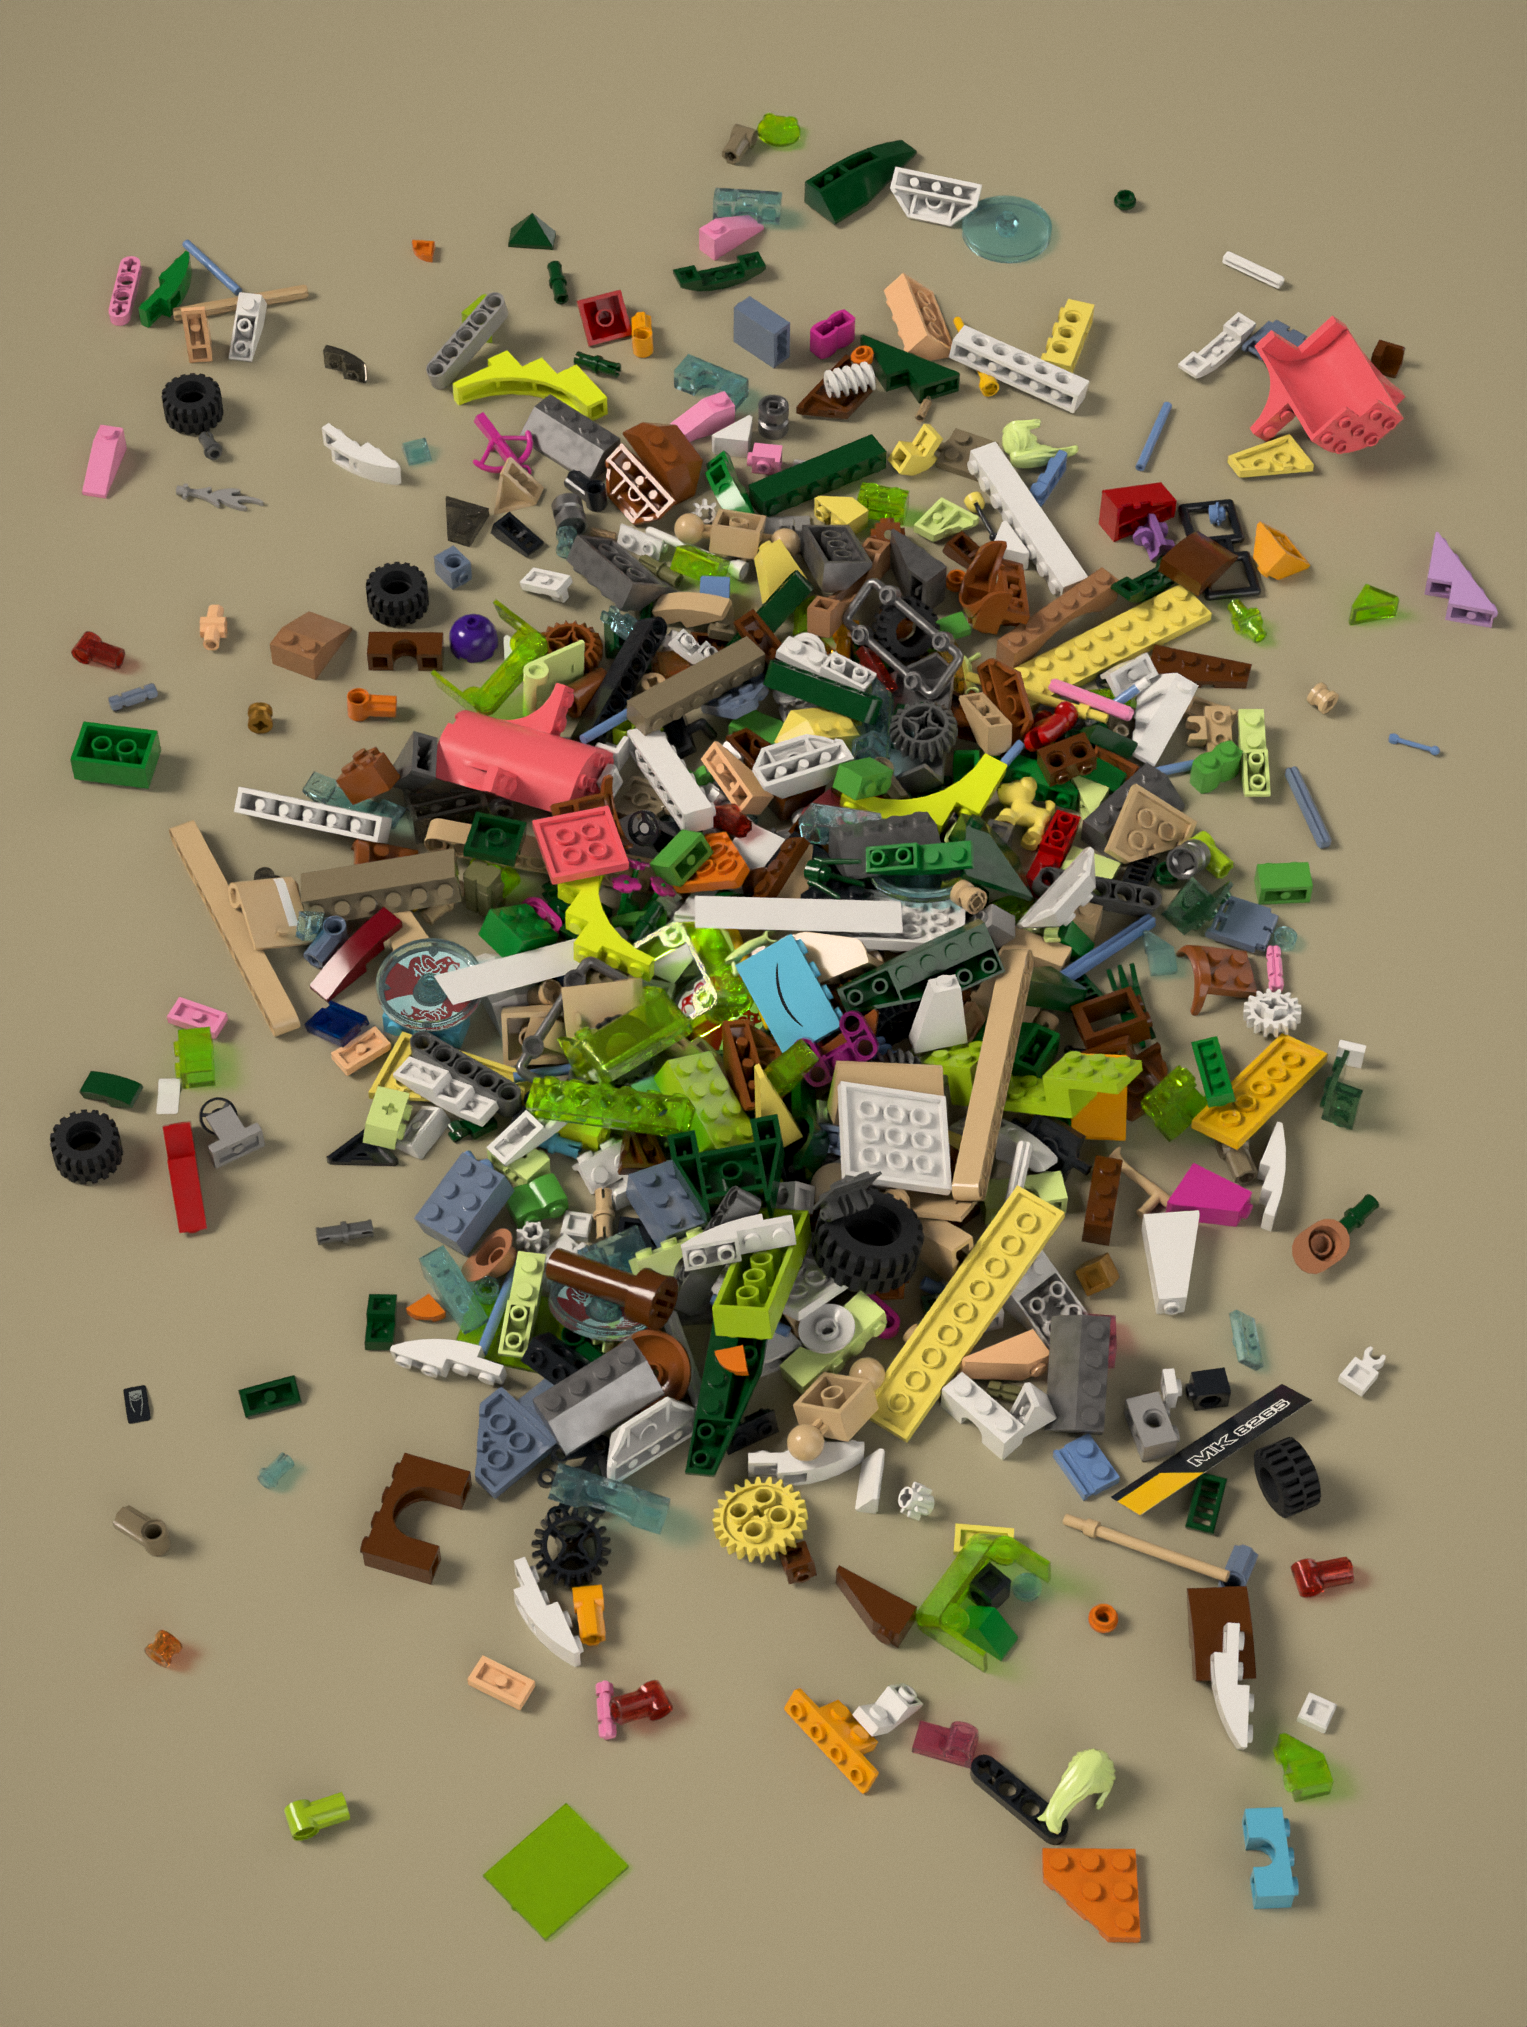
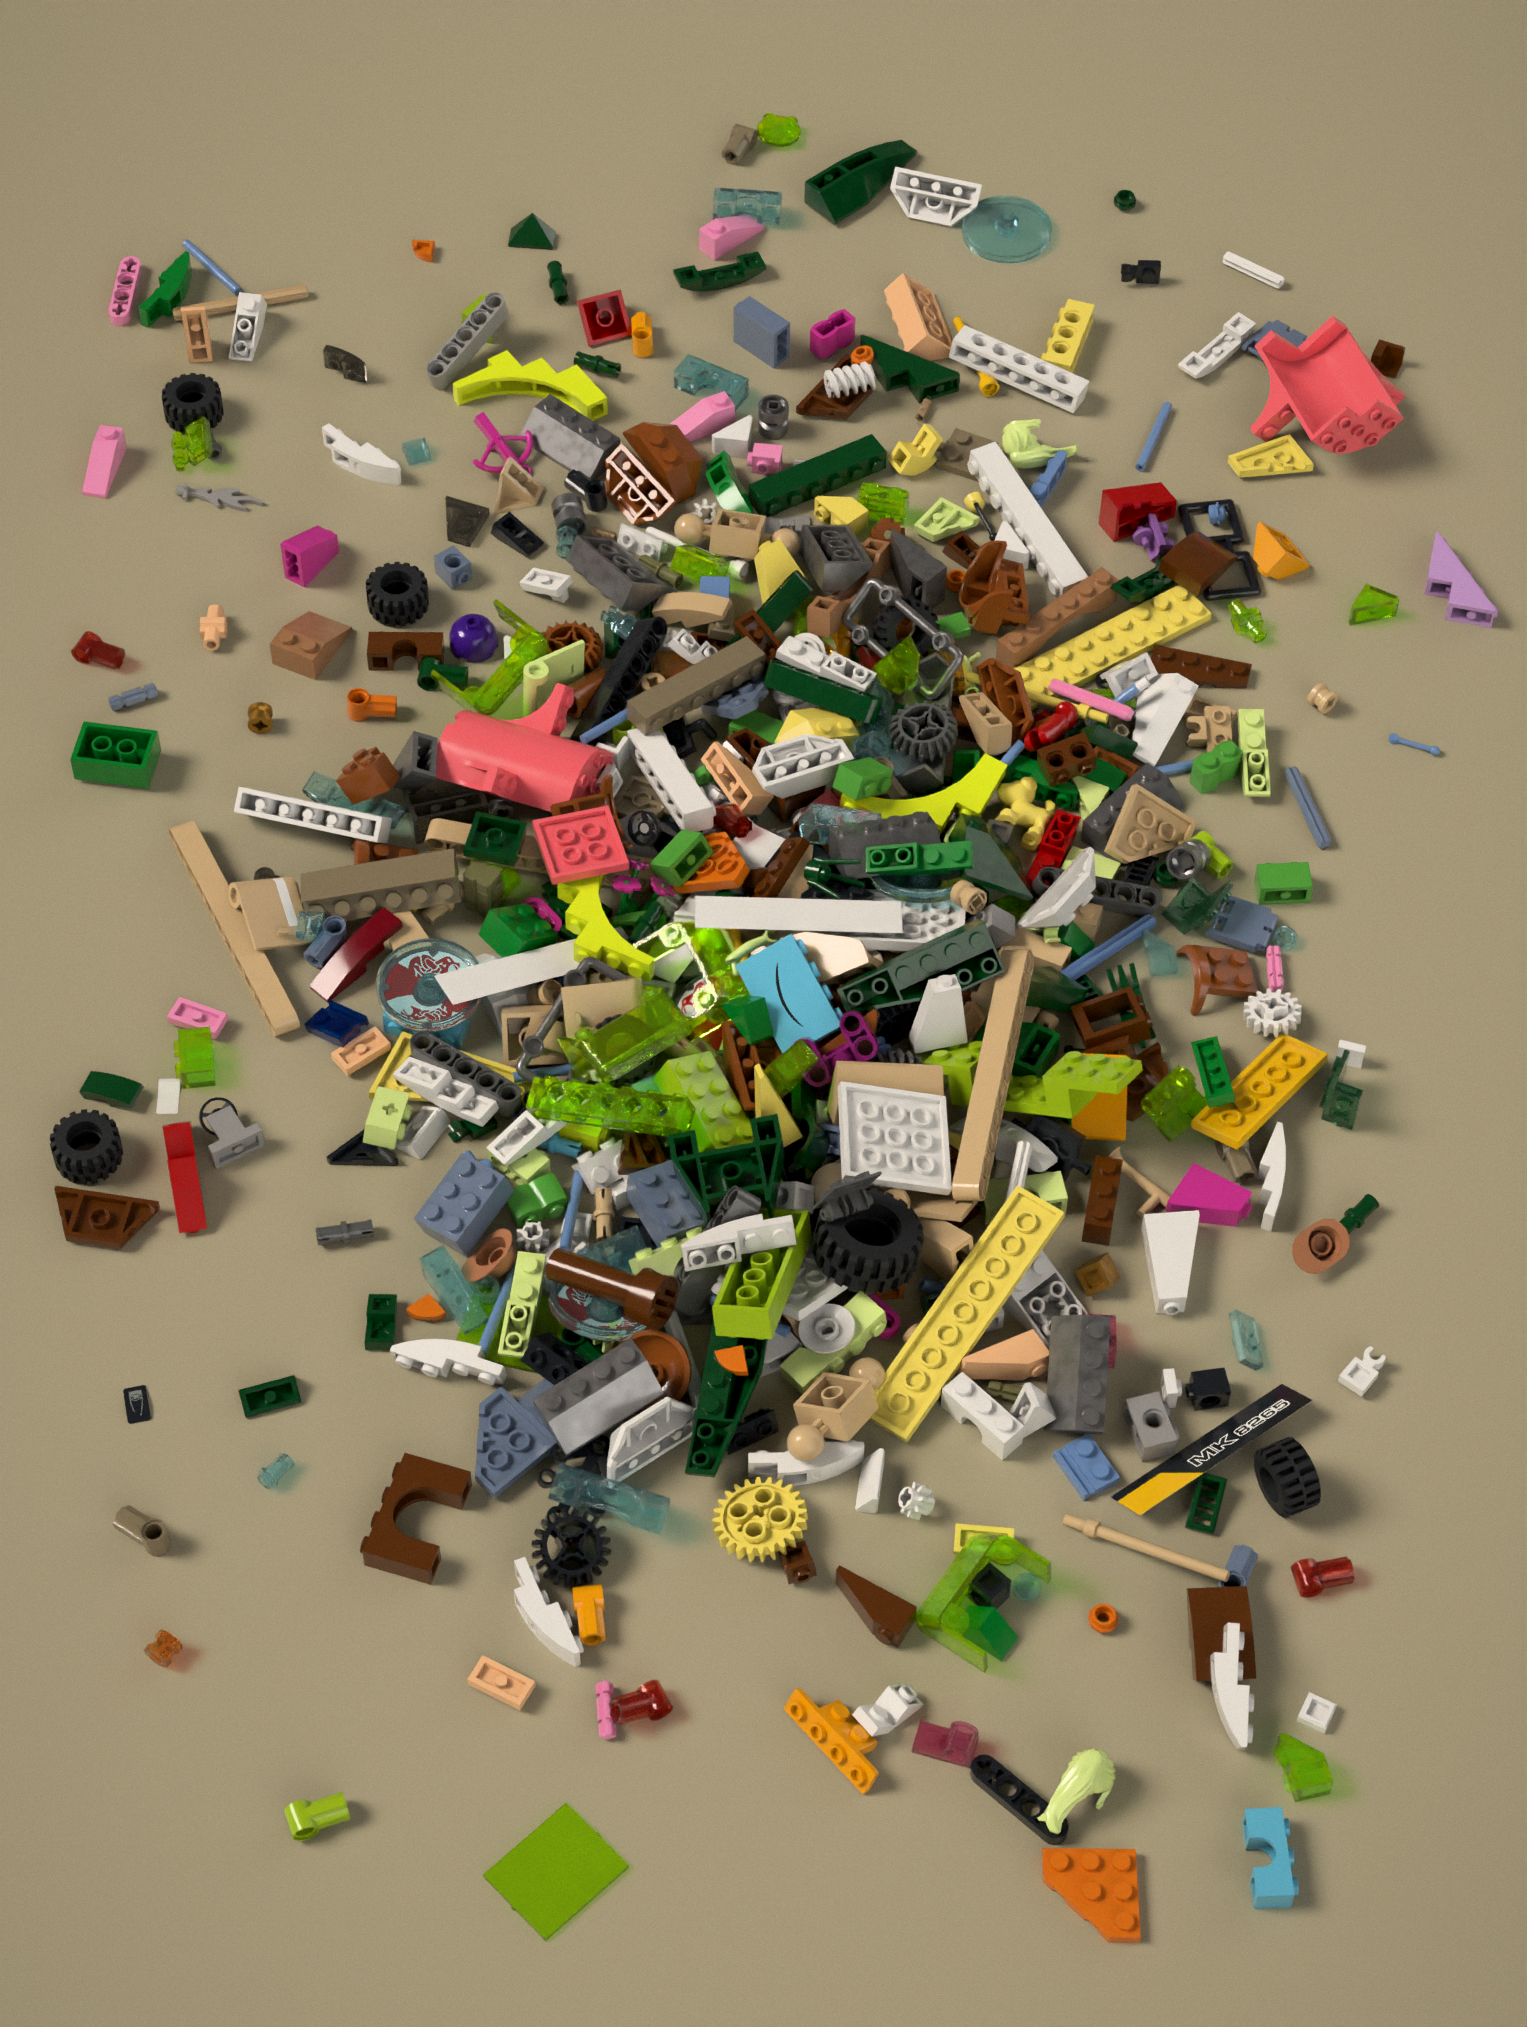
(102, 1217): none -> reddish brown wing
(196, 441): none -> clear neon green plate
(308, 554): none -> dark pink slope
(454, 674): none -> dark green piece
(571, 1213): none -> medium blue bar
(750, 1017): none -> green slope
(899, 666): none -> clear neon green slope
(1145, 272): none -> black plate

